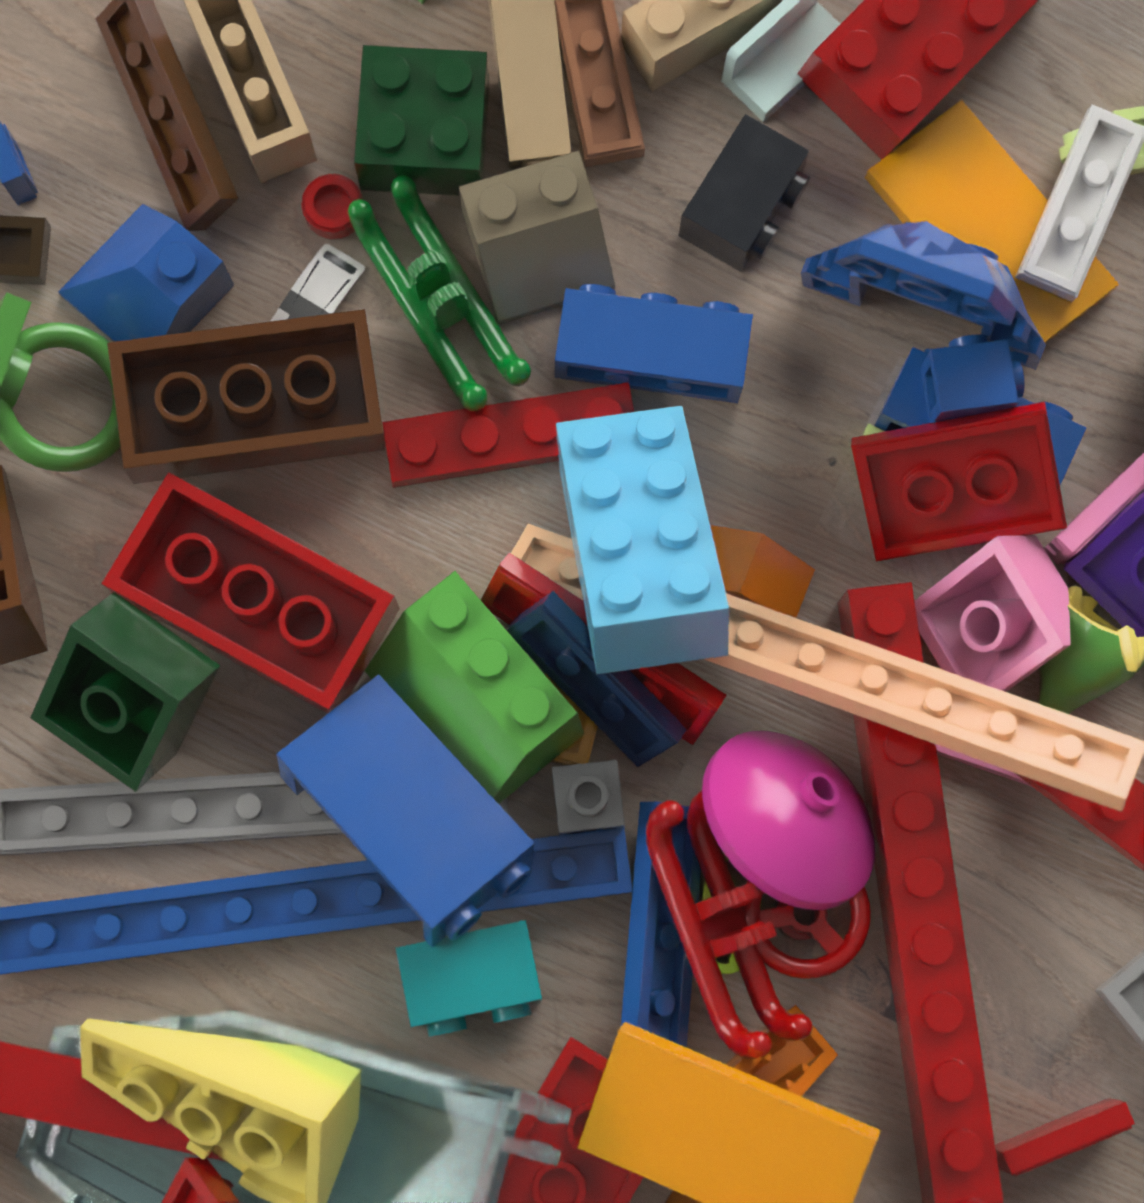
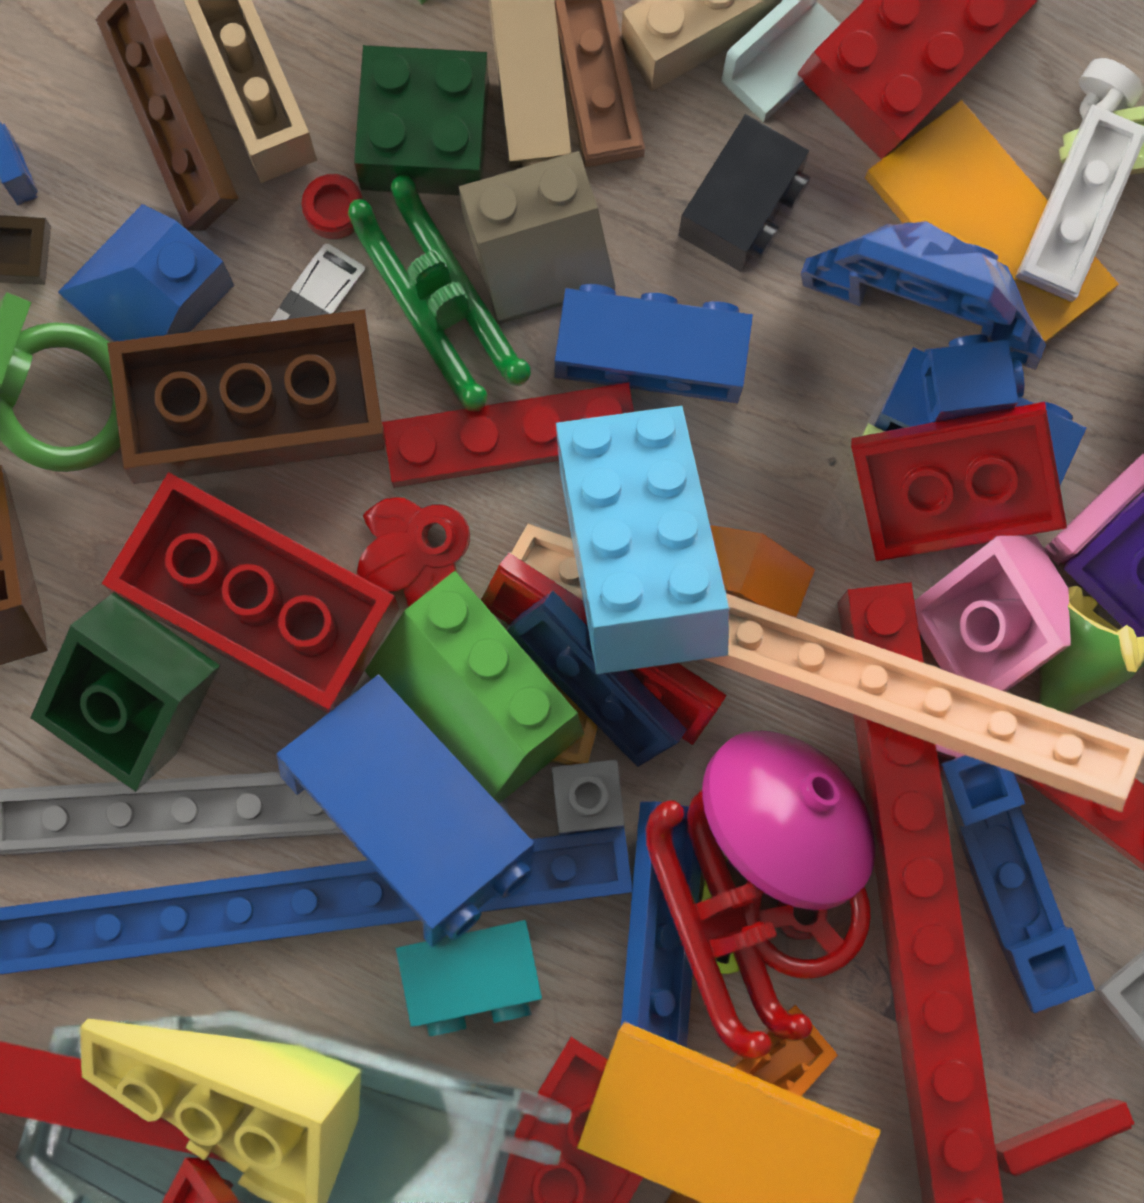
(402, 552): none -> red plate
(1013, 883): none -> blue slope
(1109, 86): none -> white tile

